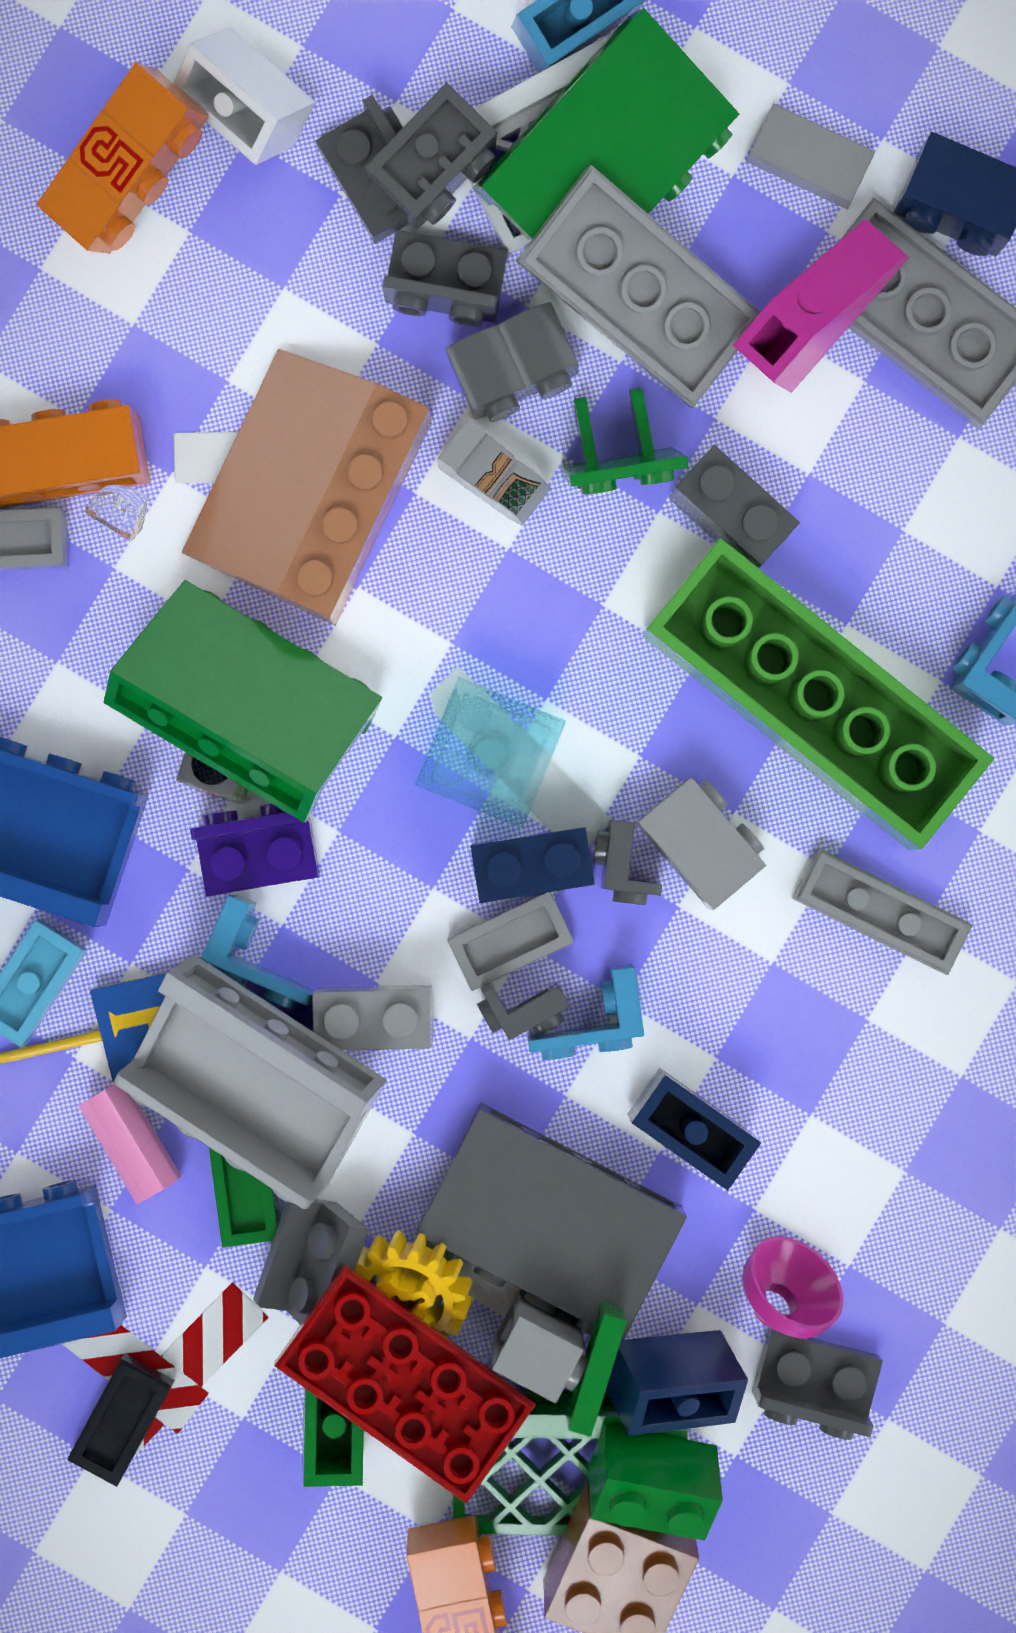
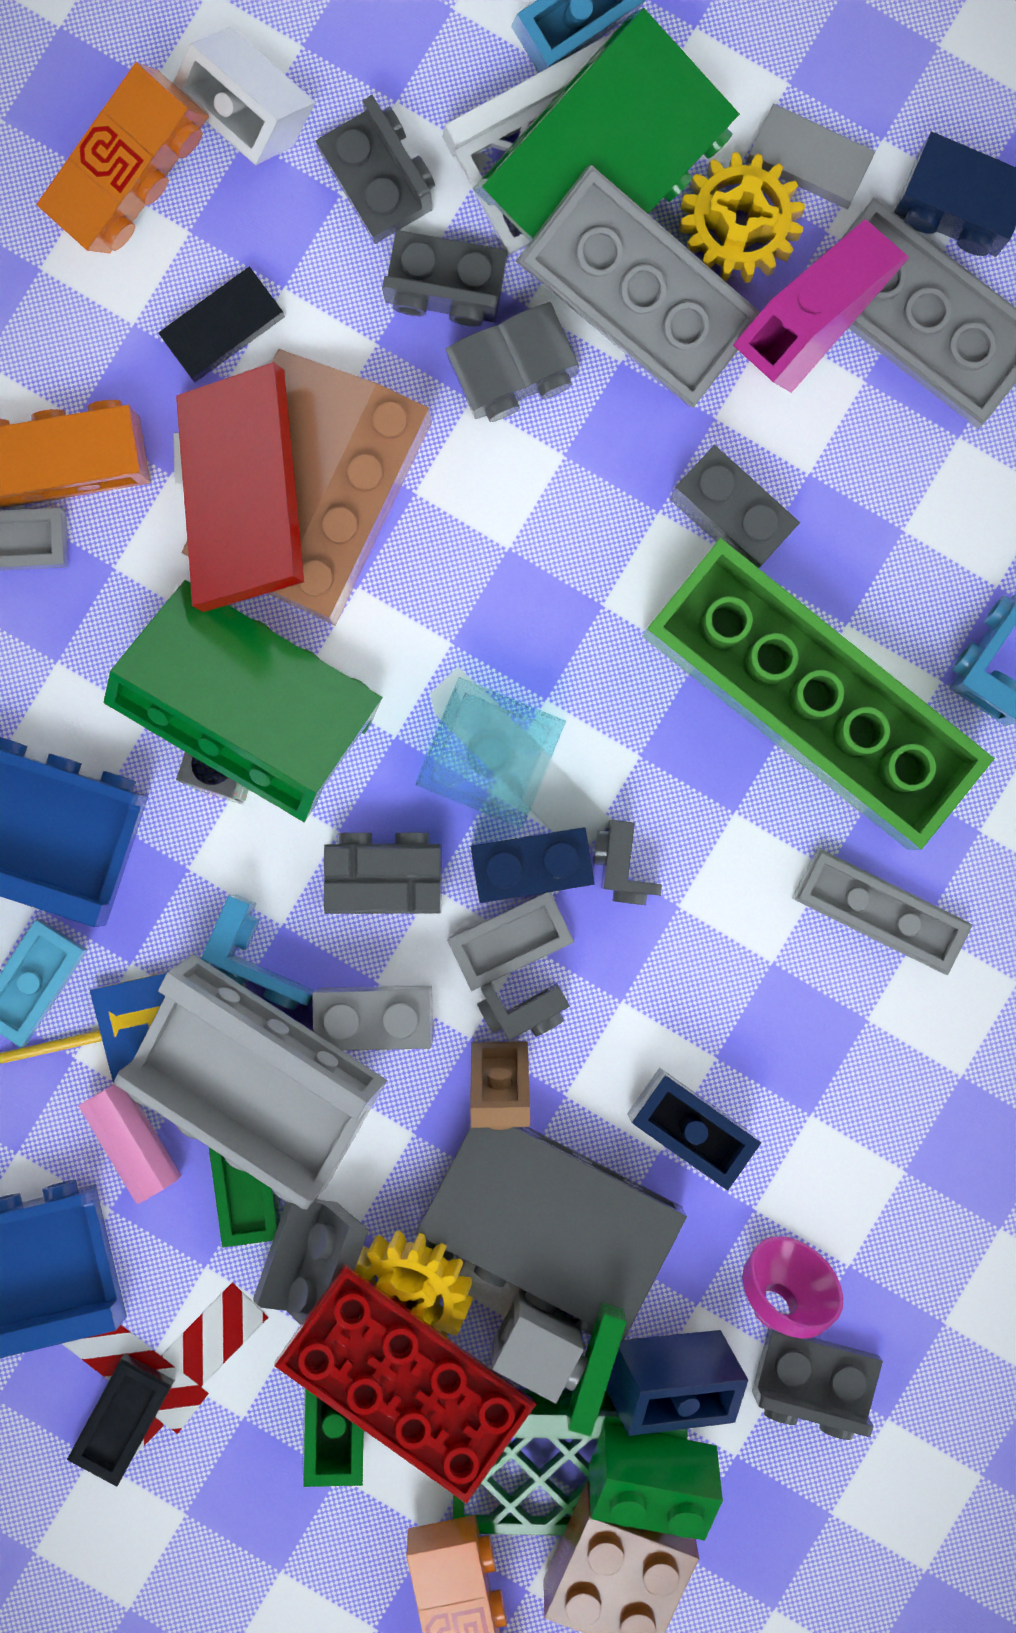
(119, 509): clear tile -> none
(221, 324): none -> black tile
(239, 488): none -> red tile
(254, 850): dark purple bracket -> none
(383, 876): none -> dark grey brick
(434, 157): dark grey bracket -> none
(492, 473): light grey leg -> none
(499, 1085): none -> medium nougat plate
(600, 476): green plate -> none
(620, 998): dark azure bracket -> none
(702, 842): light grey brick -> none
(763, 220): none -> yellow gear

